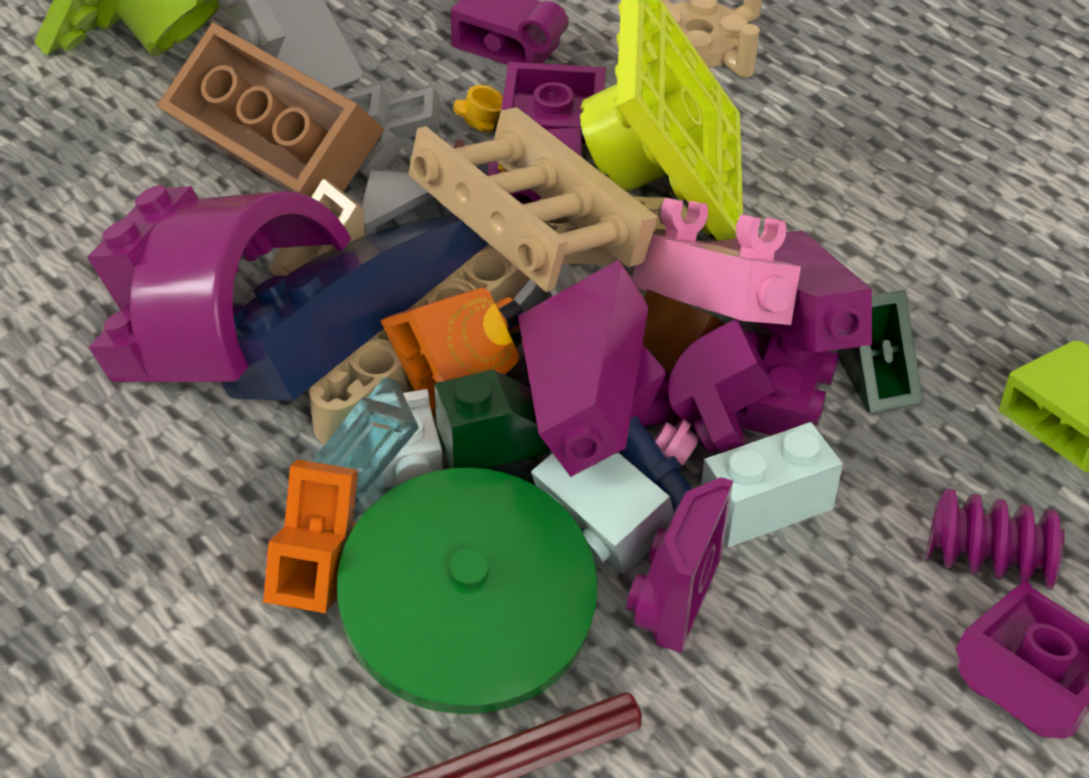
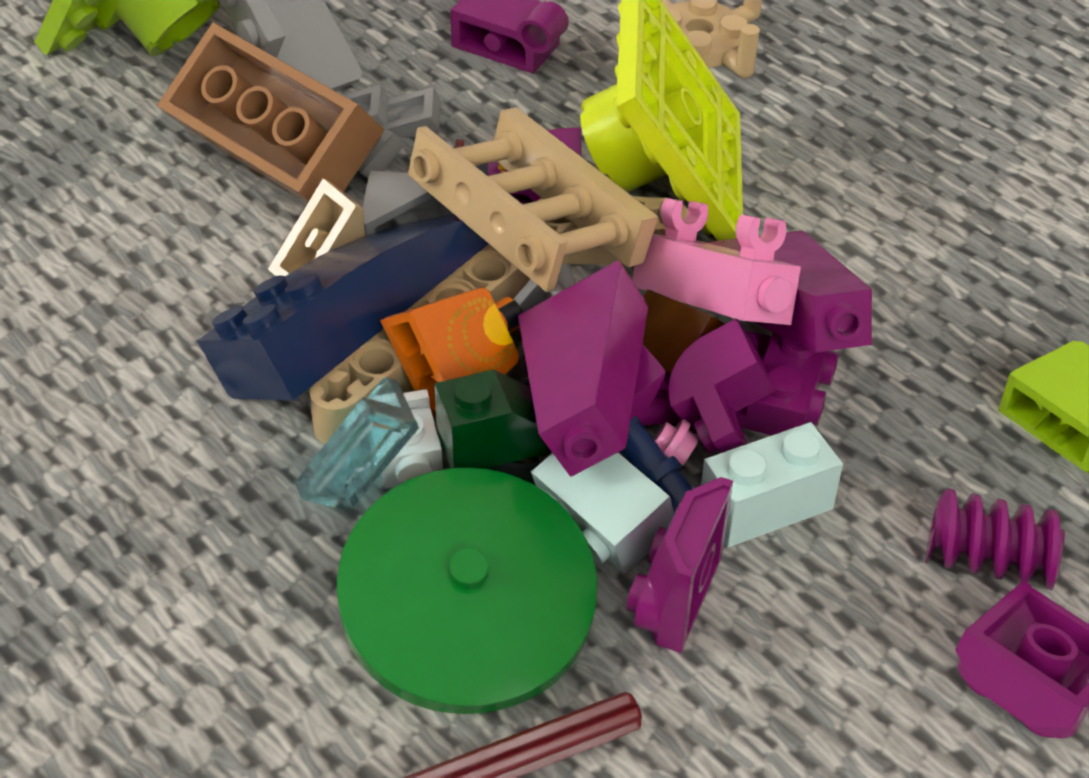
(176, 273): magenta piece -> none
(309, 547): orange brick -> none
(480, 108): yellow plate -> none
(551, 92): magenta plate -> none
(888, 369): dark green slope -> none

